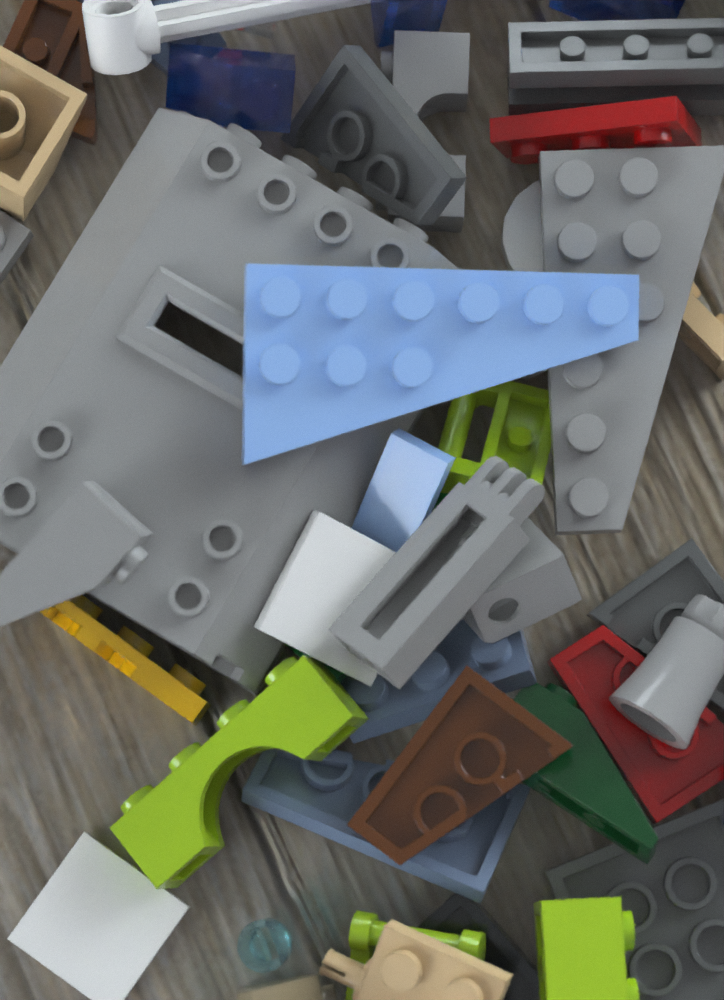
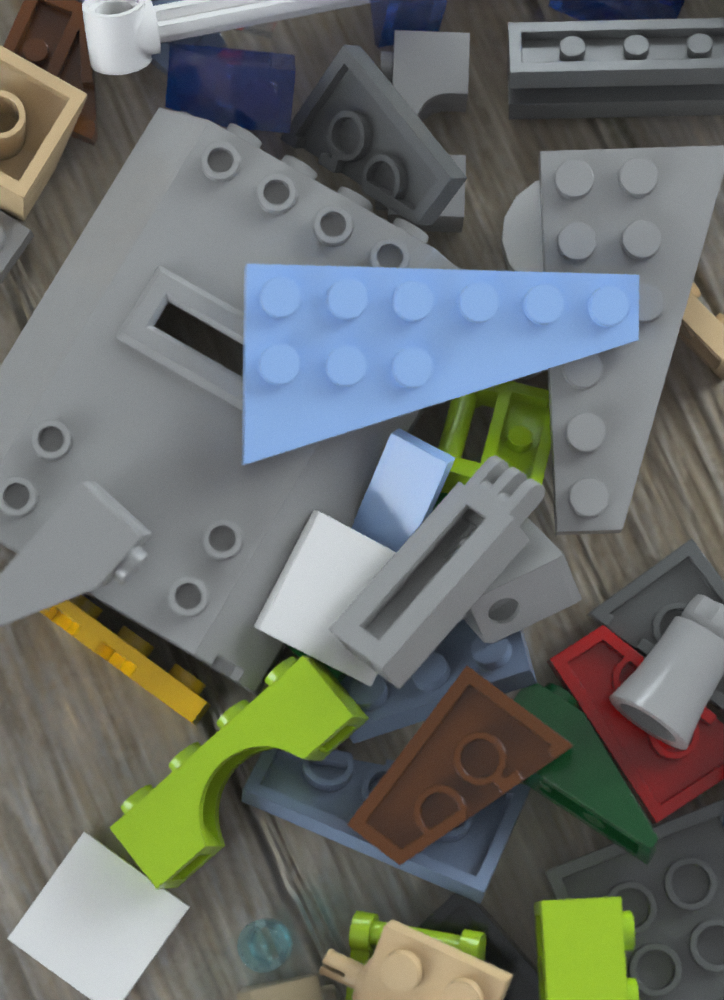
(605, 126): red wing -> none

